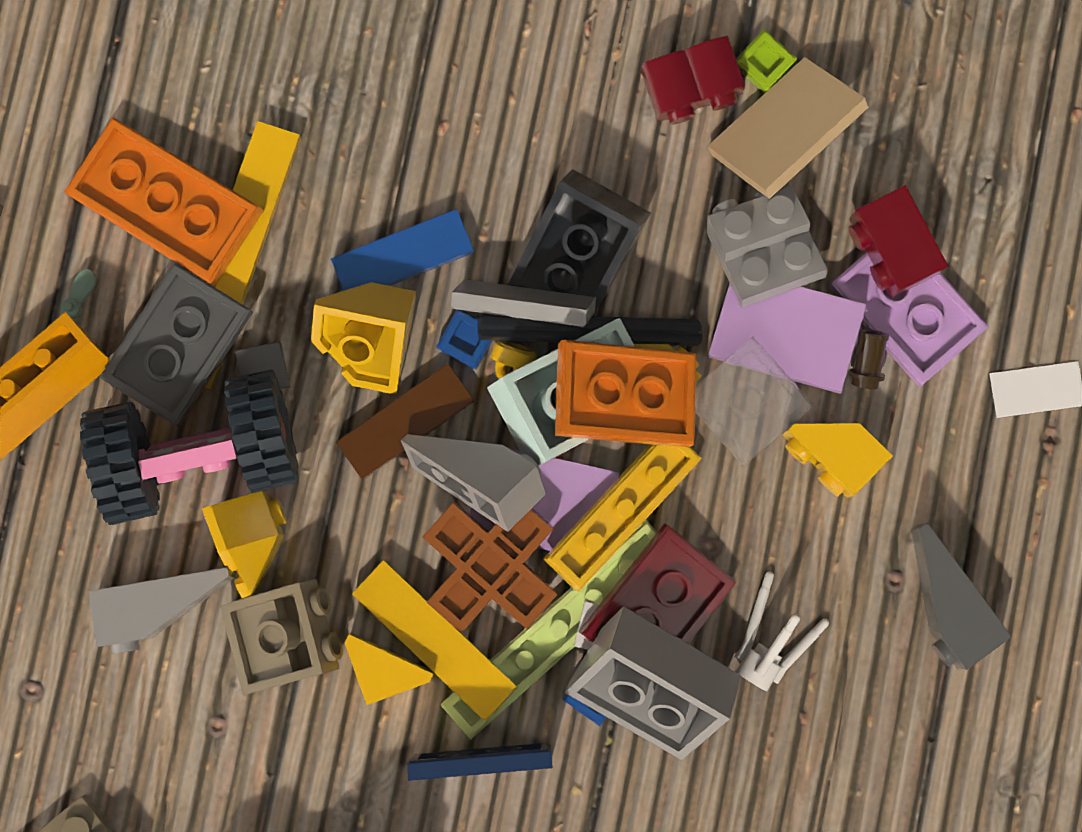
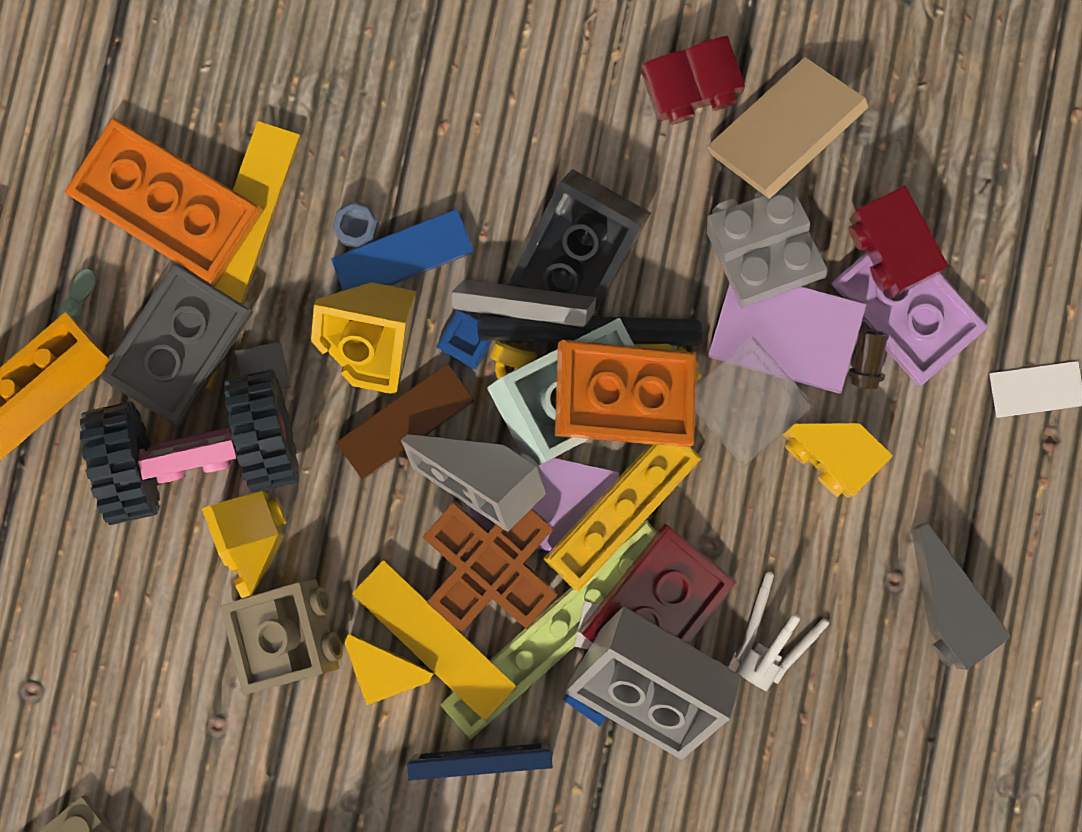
(146, 608): light grey slope -> none
(355, 225): none -> sand blue tile
(765, 61): lime tile -> none

